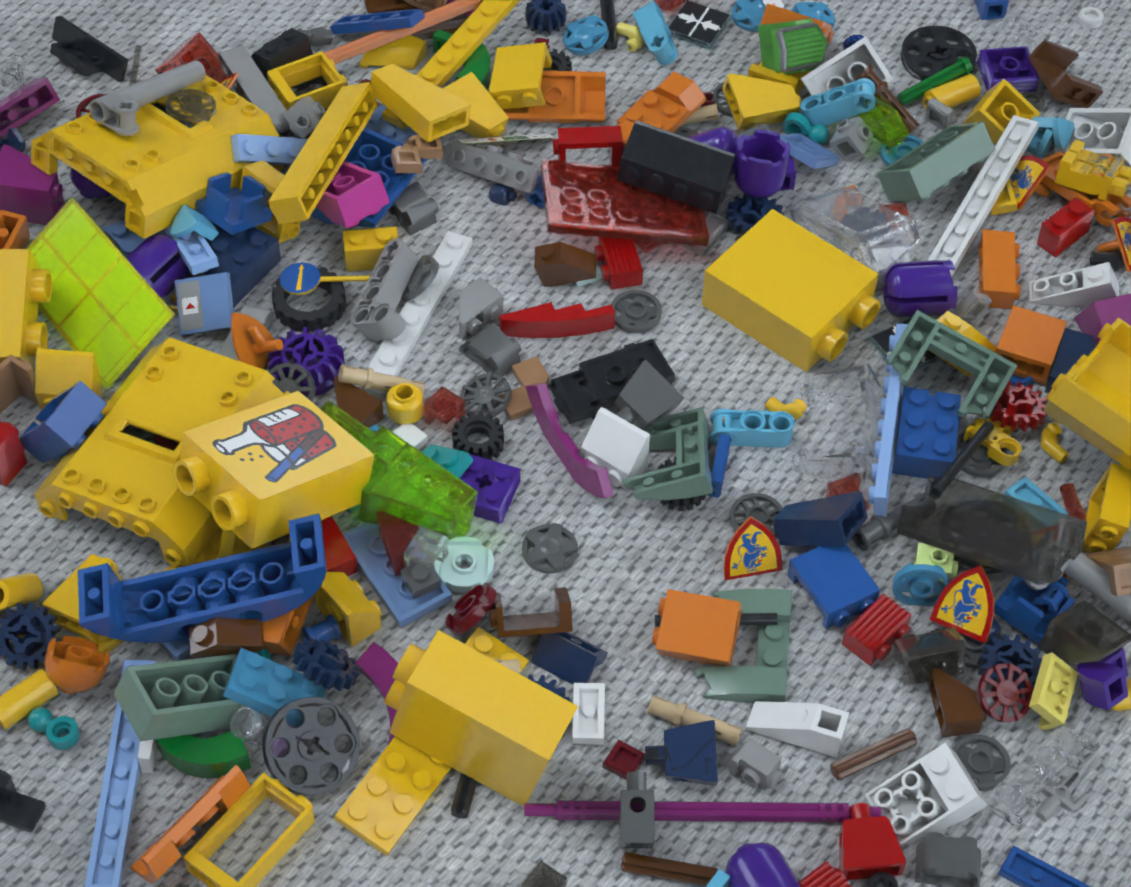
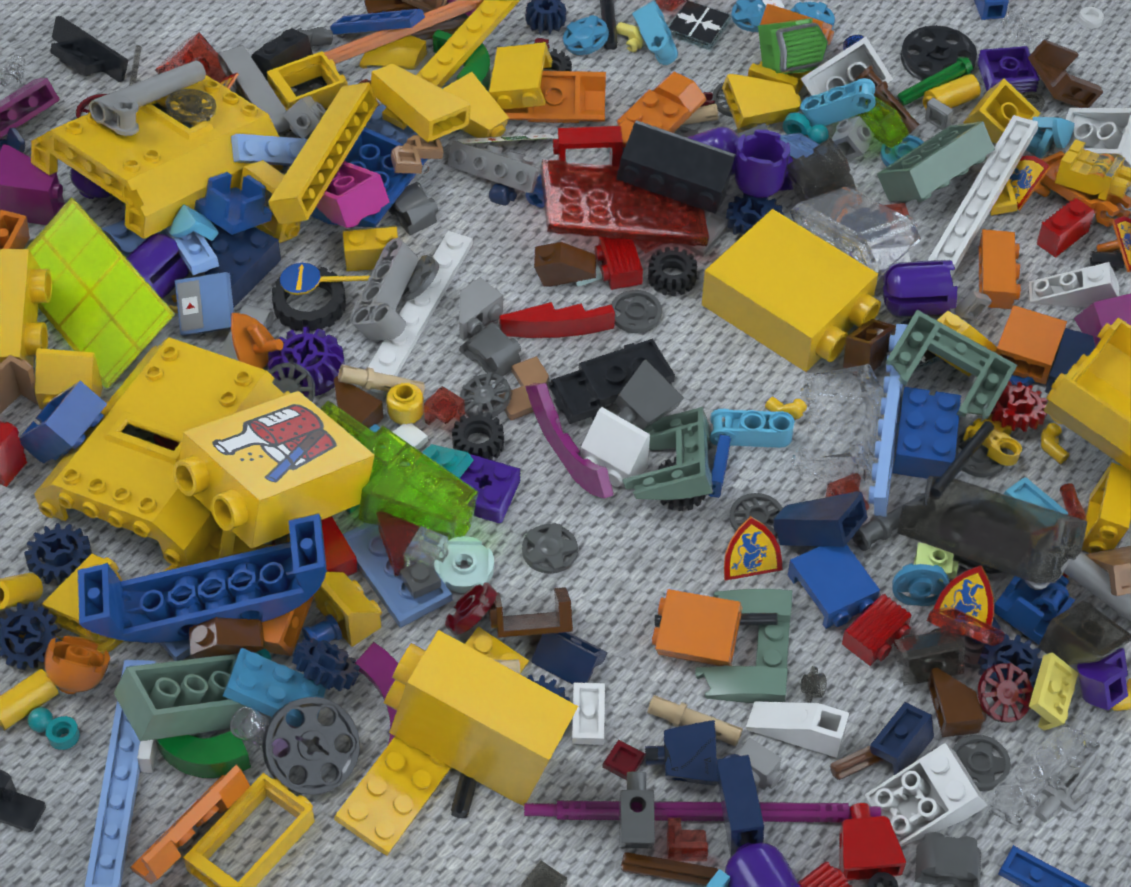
(57, 552): none -> dark blue gear
(668, 282): none -> black tyre
(685, 844): none -> clear red panel
(739, 801): none -> dark blue slope
(813, 684): none -> clear smoke plate
(820, 172): none -> clear smoke brick
(868, 344): none -> reddish brown slope
(904, 737): none -> dark blue panel
(964, 624): none -> clear red tile

